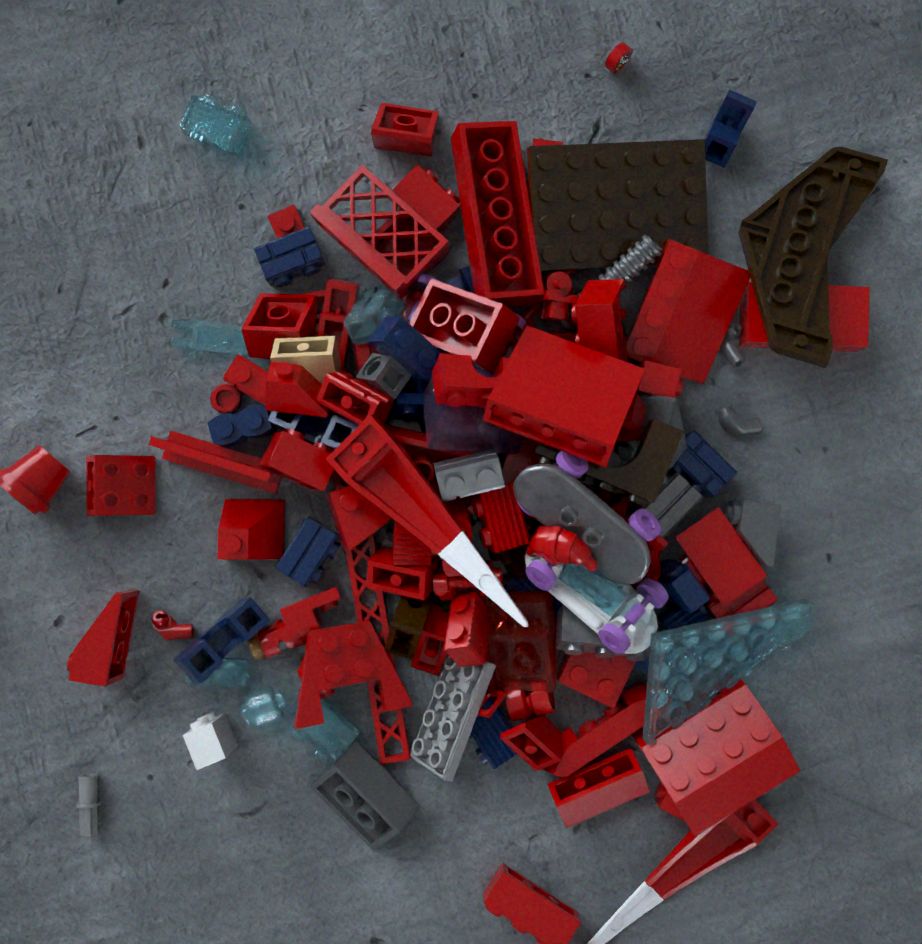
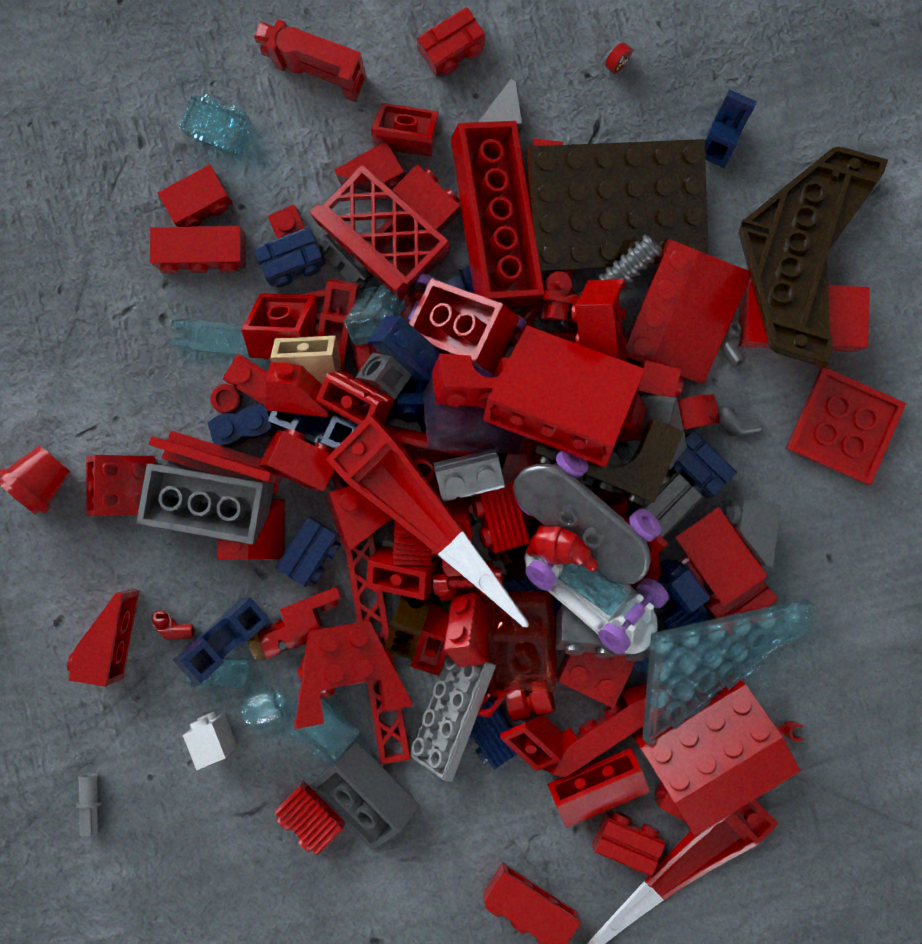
(195, 198): none -> red brick
(198, 248): none -> red brick
(204, 503): none -> flat silver slope
(309, 818): none -> red brick
(312, 55): none -> red hips
(336, 254): none -> dark grey hinge
(379, 162): none -> red slope
(451, 42): none -> red brick
(505, 106): none -> light grey slope
(629, 843): none -> red brick
(698, 411): none -> red brick
(787, 729): none -> red hand
(845, 426): none -> red plate

